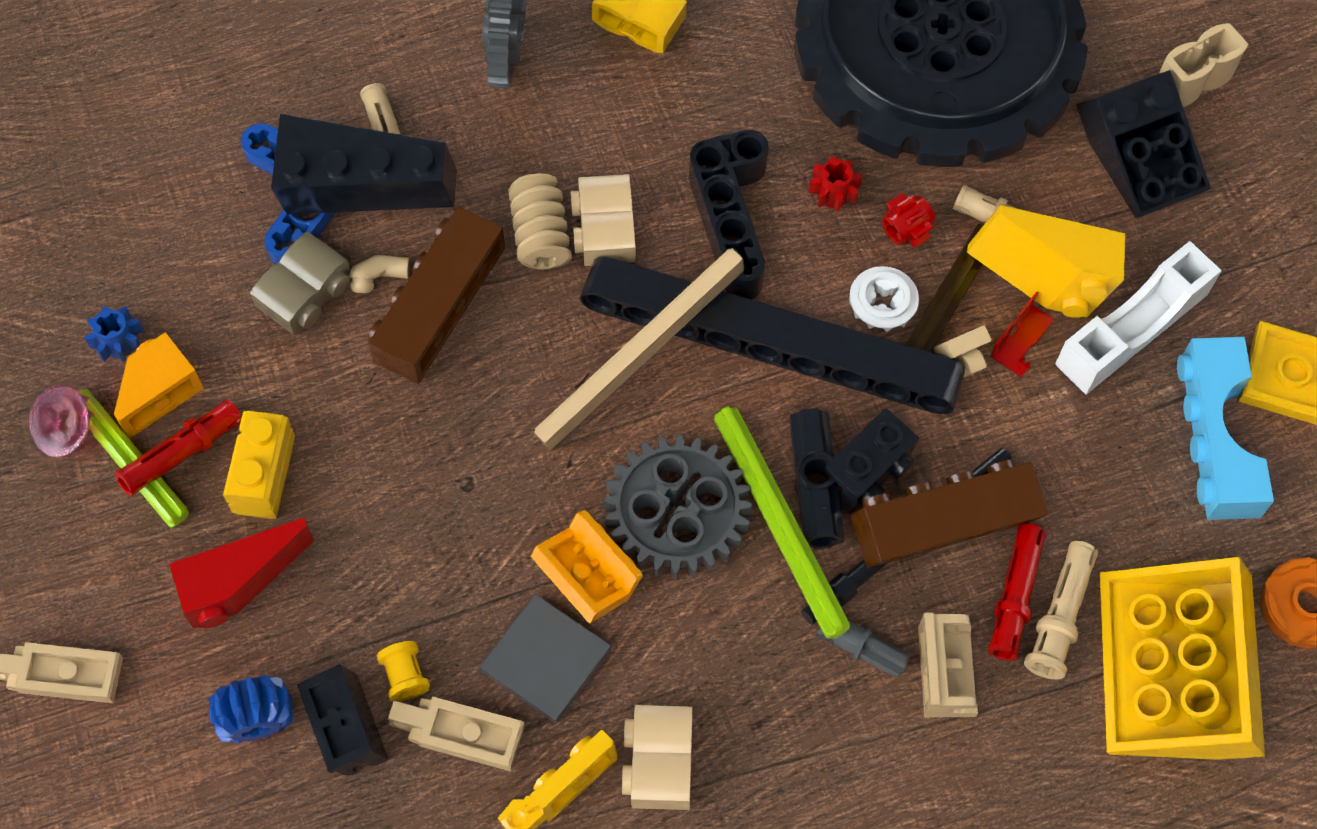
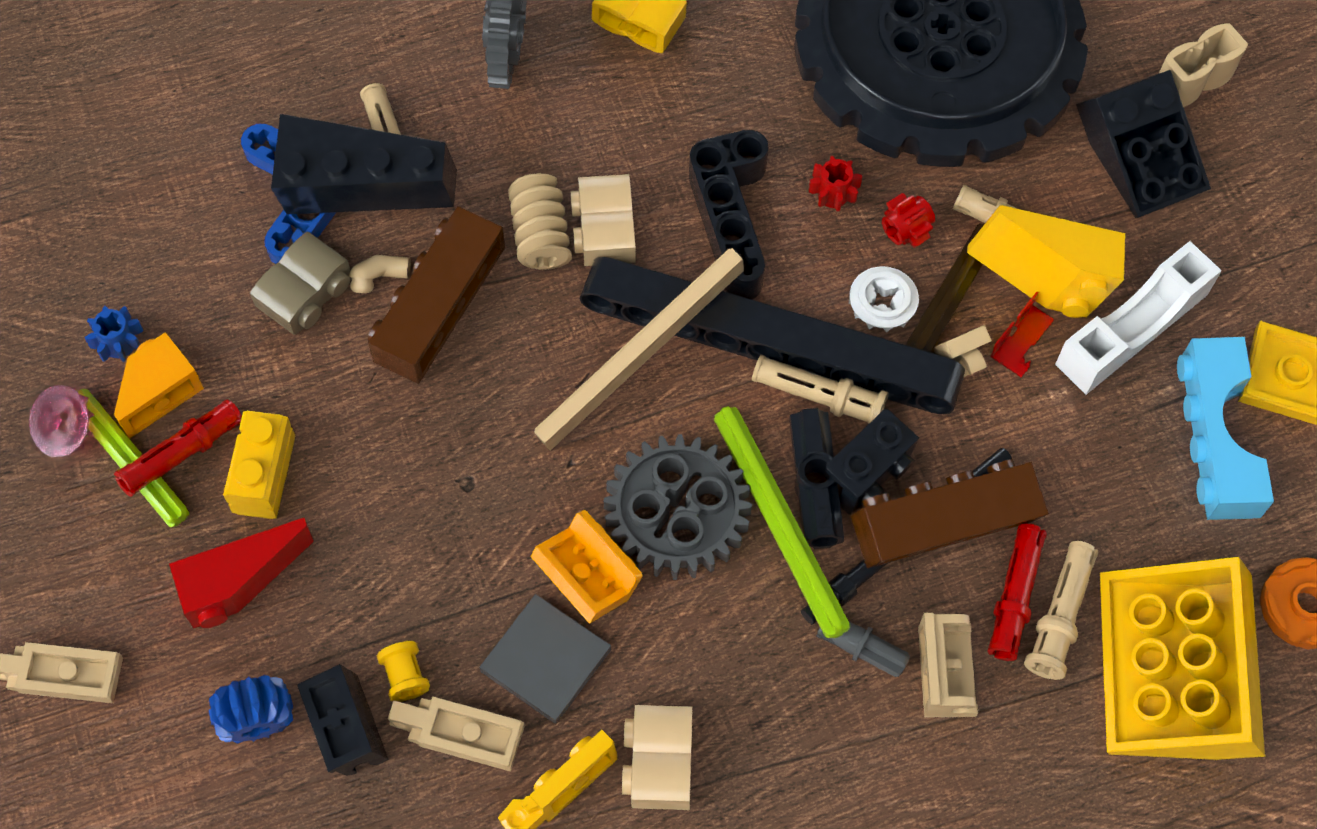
(769, 372): none -> tan pin

